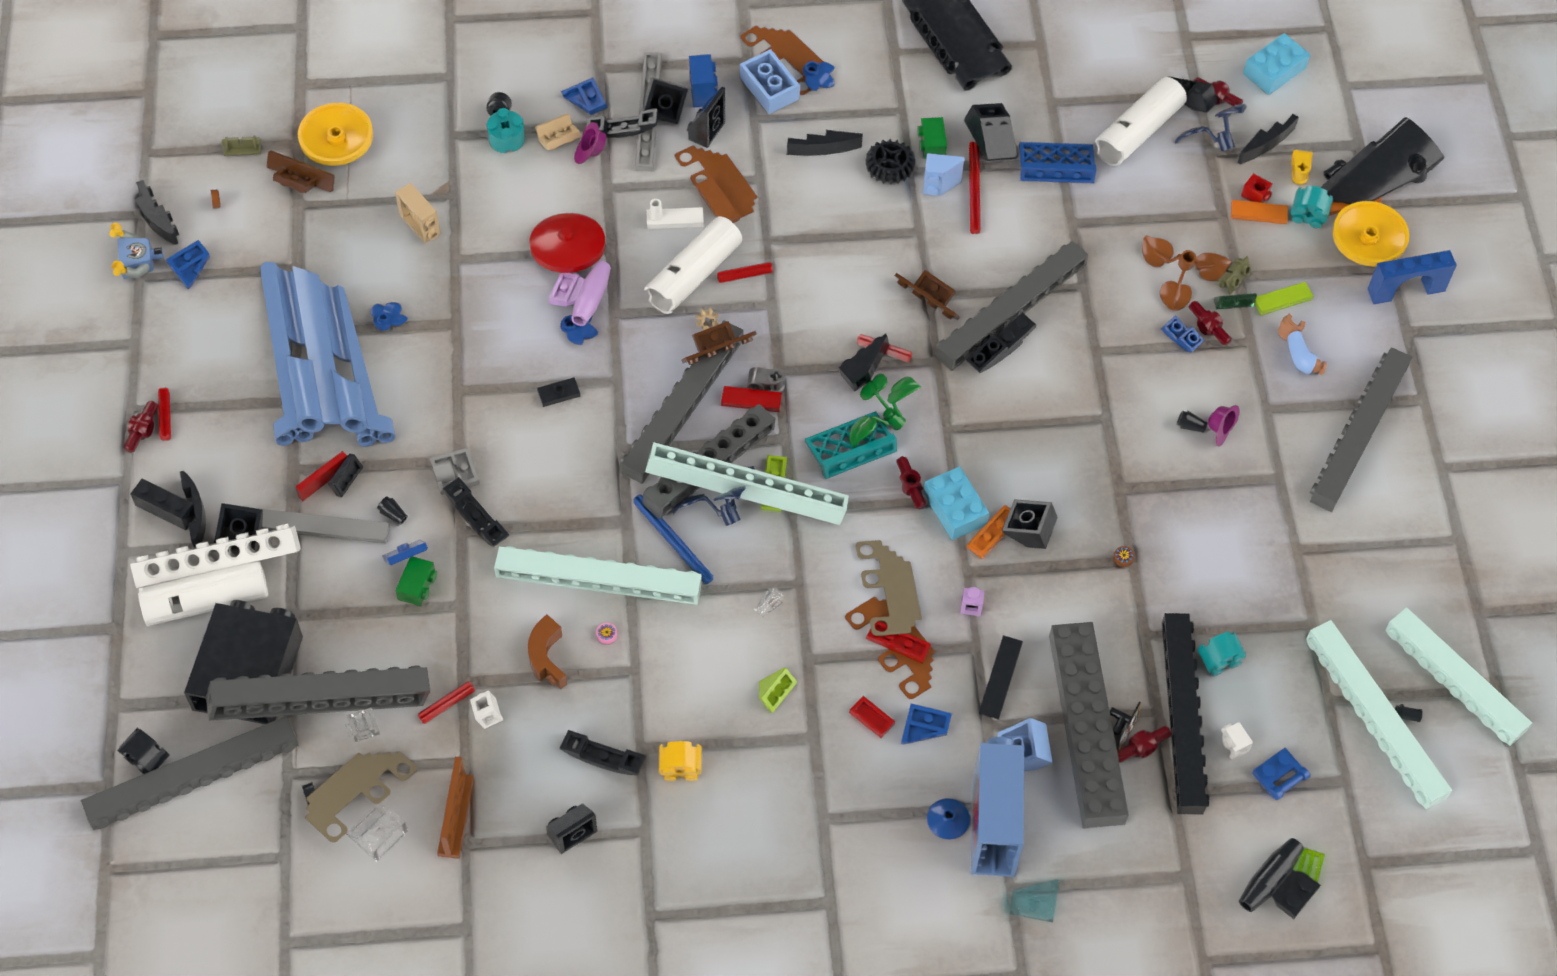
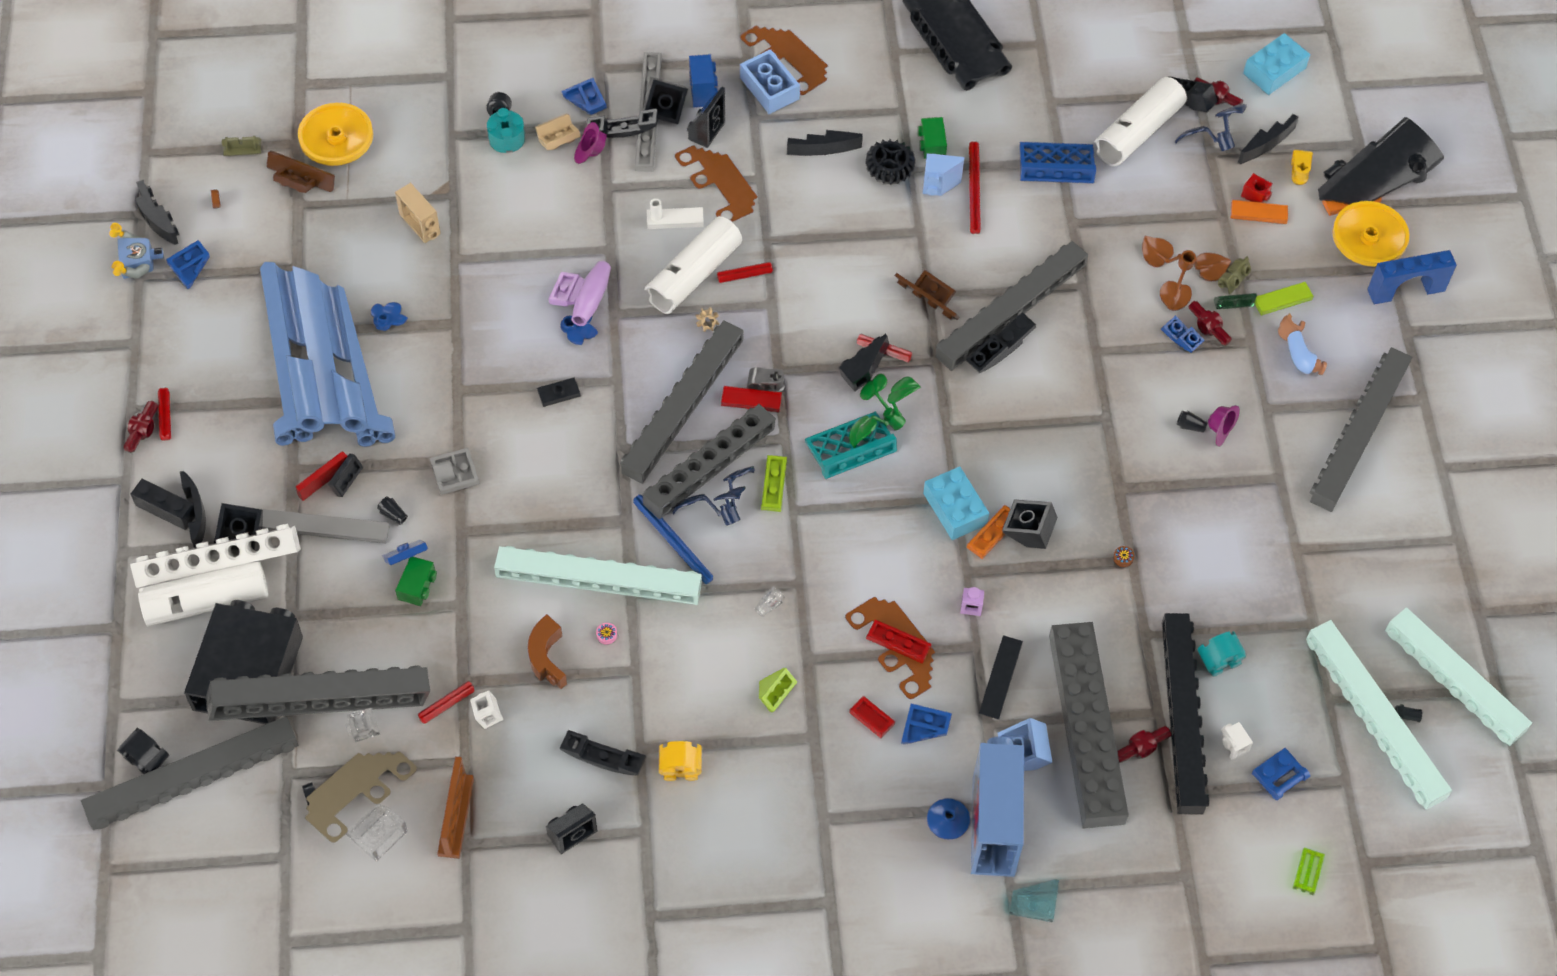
(474, 513): black slope -> none
(567, 242): red dish -> none
(715, 339): reddish brown bracket -> none
(717, 200): dark orange tile -> none
(760, 486): light aqua brick -> none
(818, 75): blue plate -> none
(899, 589): dark tan piece -> none
(907, 475): dark red axle -> none
(992, 131): slope -> none
(1124, 718): black shield -> none
(1277, 879): black plate -> none
(1311, 206): teal brick -> none

